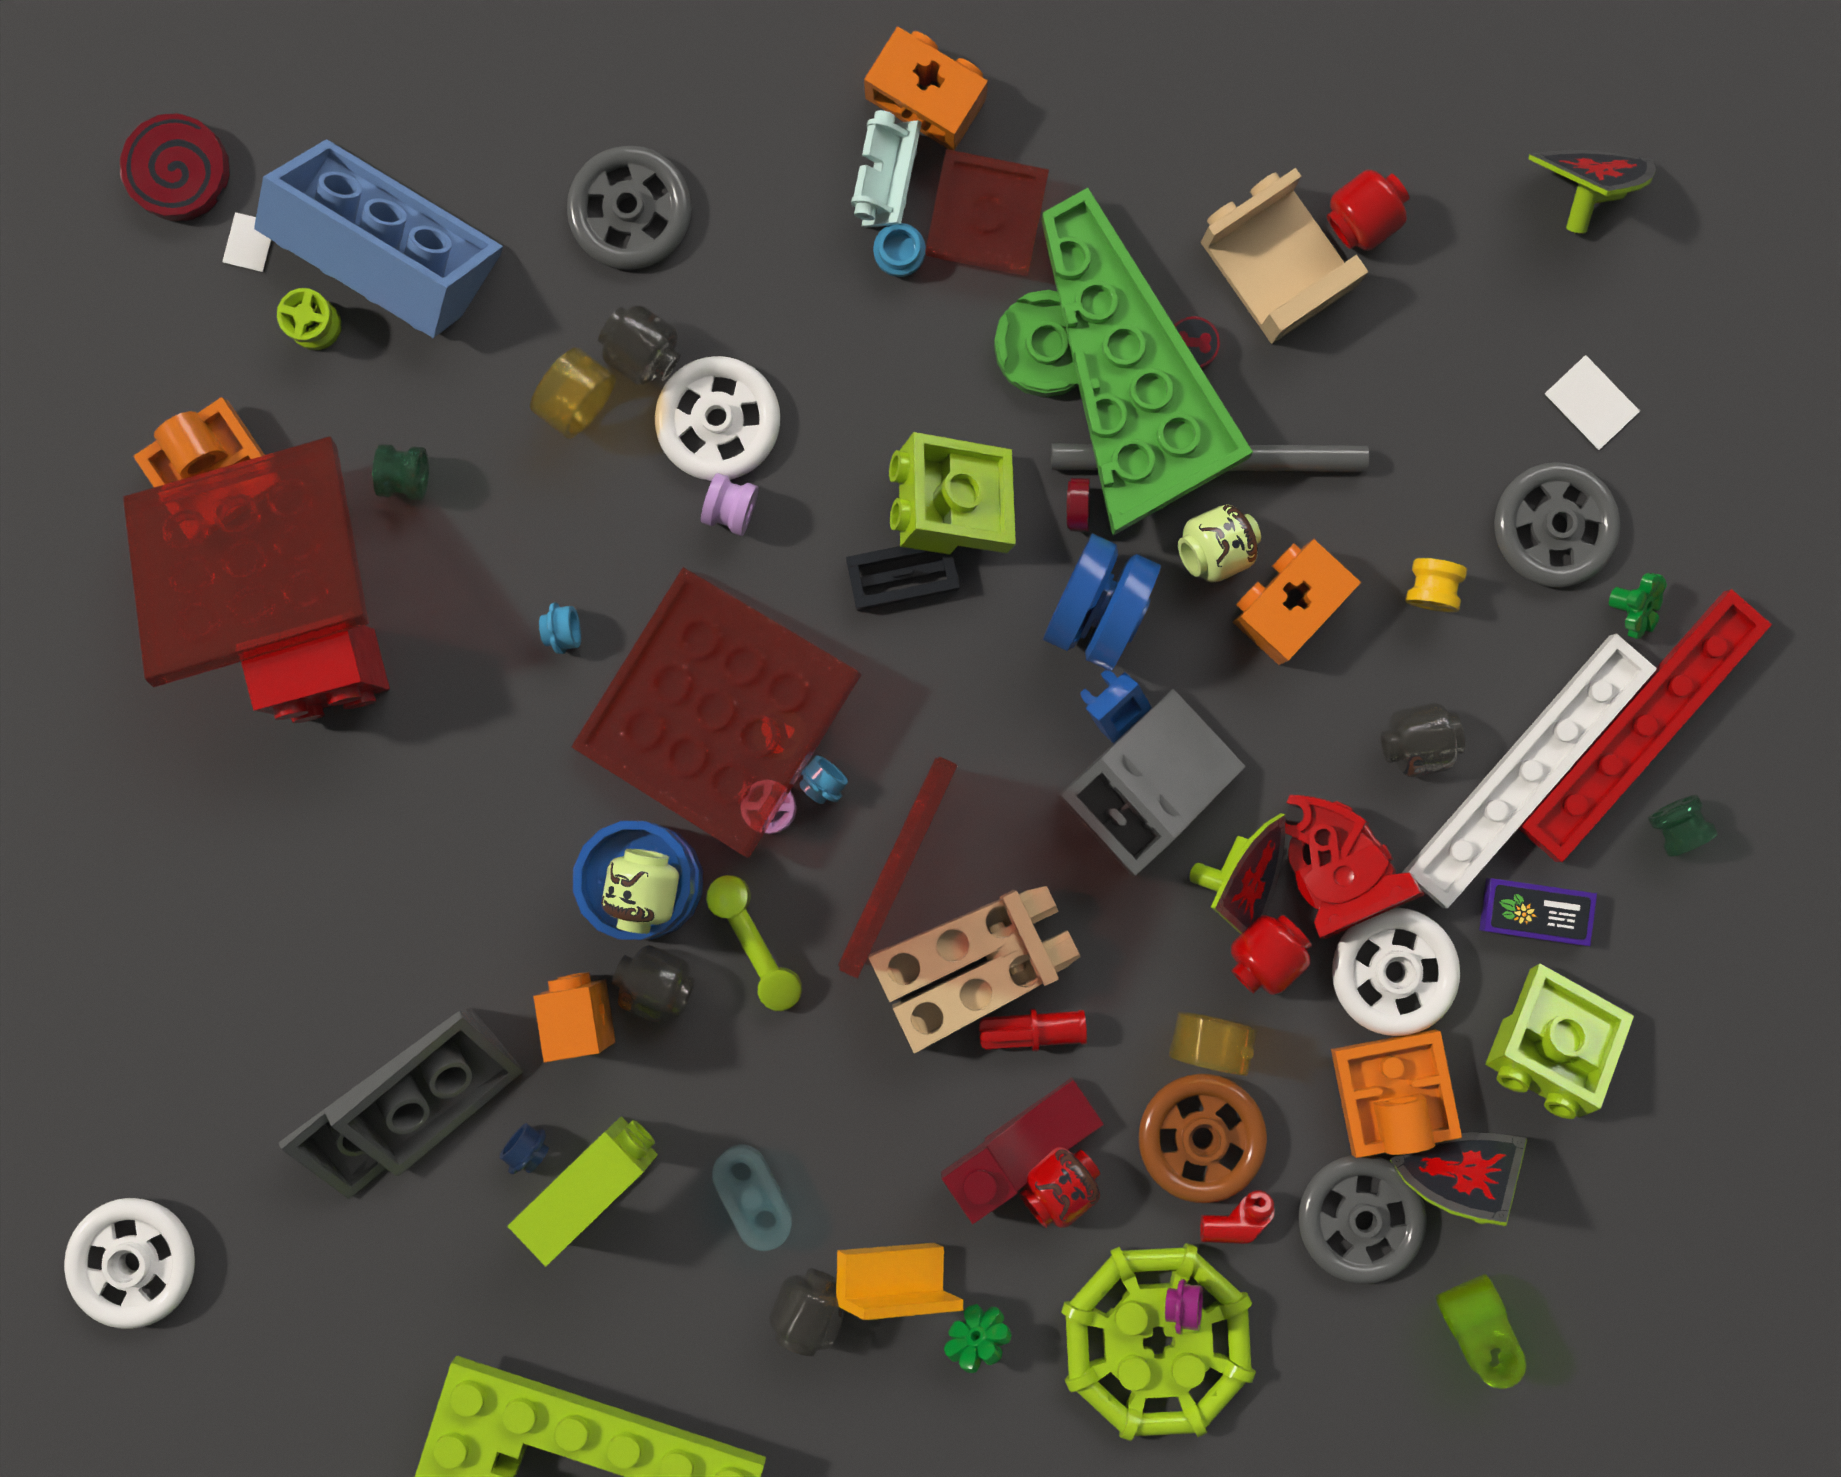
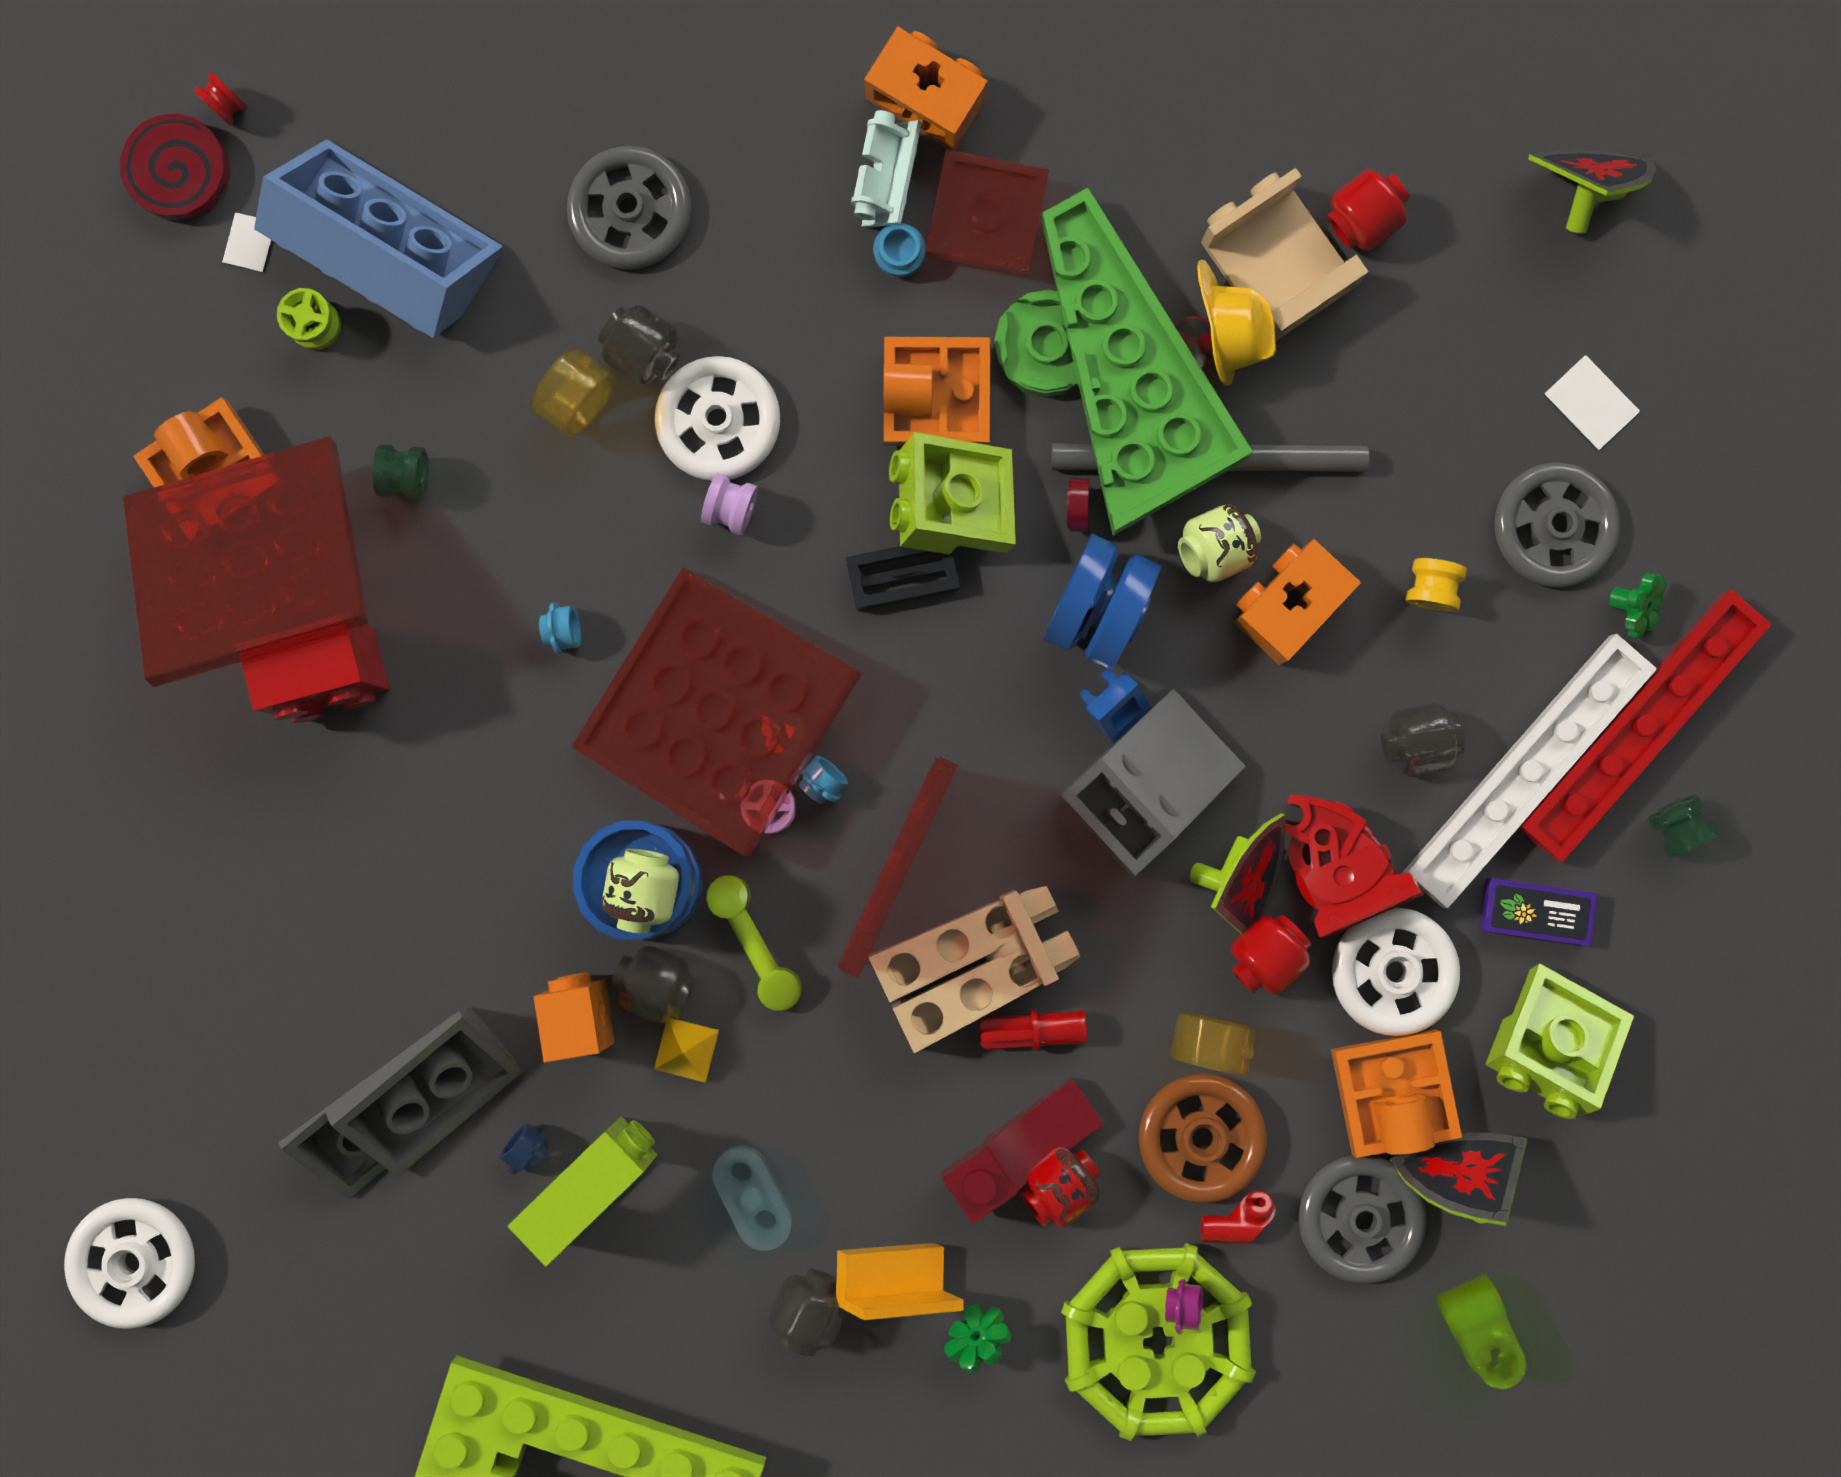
(220, 99): none -> red bush
(686, 1049): none -> yellow slope
(937, 388): none -> orange plate
(1239, 324): none -> yellow piece

